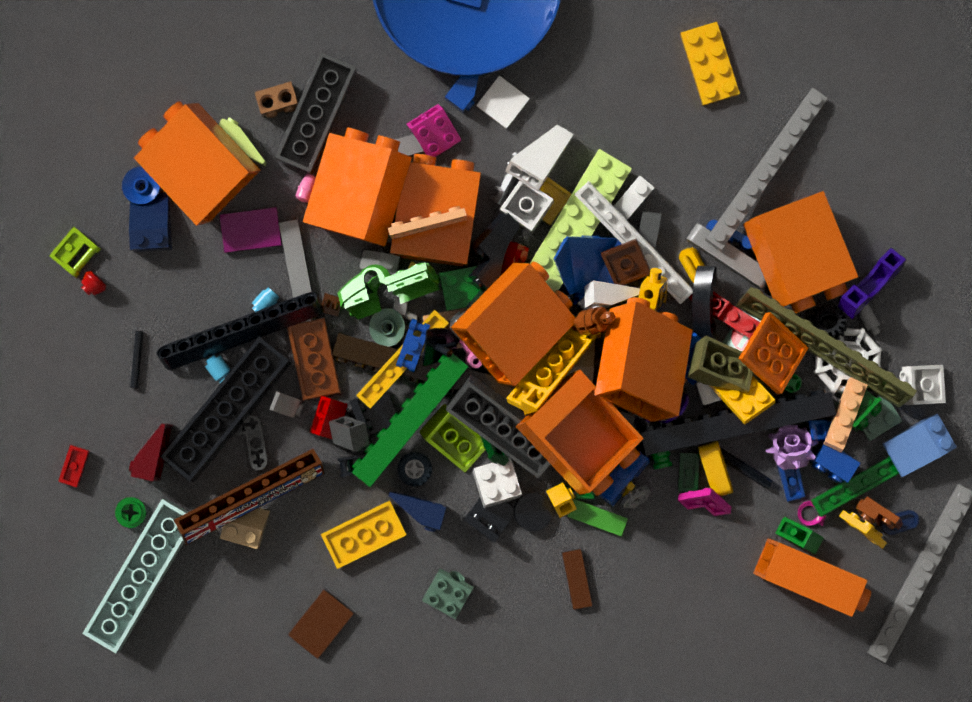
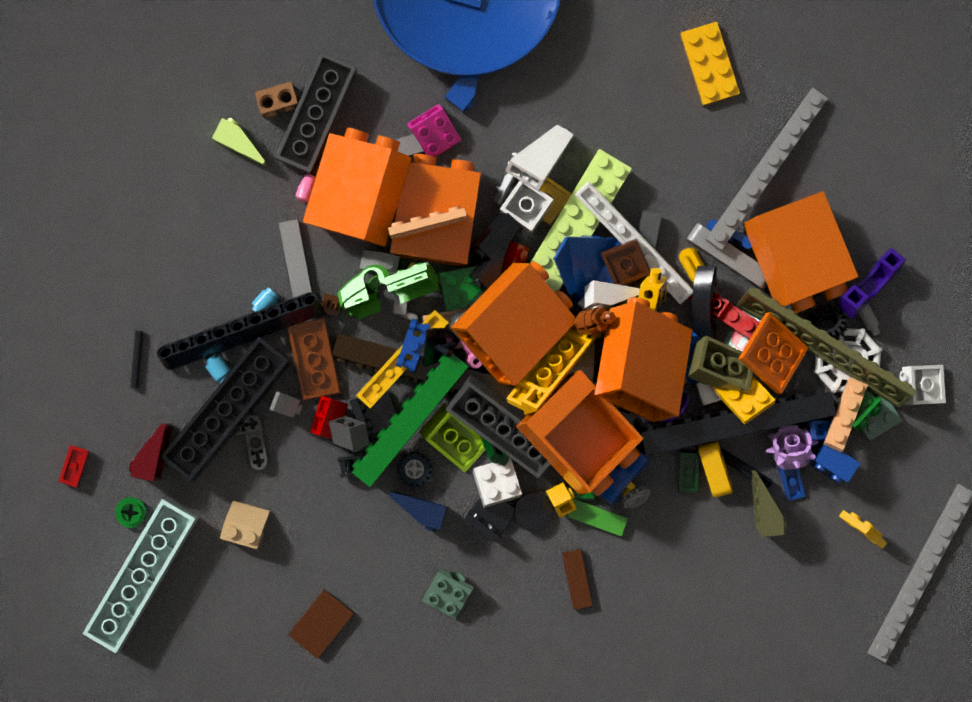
(70, 247): lime plate -> none
(92, 284): red cone -> none
(131, 184): blue dish -> none
(150, 225): dark blue slope -> none
(195, 162): orange brick -> none
(249, 496): reddish brown brick -> none
(250, 230): magenta tile -> none
(363, 534): yellow plate -> none
(379, 327): sand green dish -> none
(502, 102): white tile -> none
(633, 197): white slope -> none
(661, 460): green wheel -> none
(705, 498): dark pink plate -> none
(767, 516): none -> olive slope
(794, 384): green wheel -> none
(799, 535): green slope -> none
(812, 578): orange brick -> none
(818, 520): dark pink piece -> none
(855, 487): green tile -> none
(875, 513): dark orange plate -> none
(910, 521): dark blue tile -> none
(919, 445): medium blue slope -> none

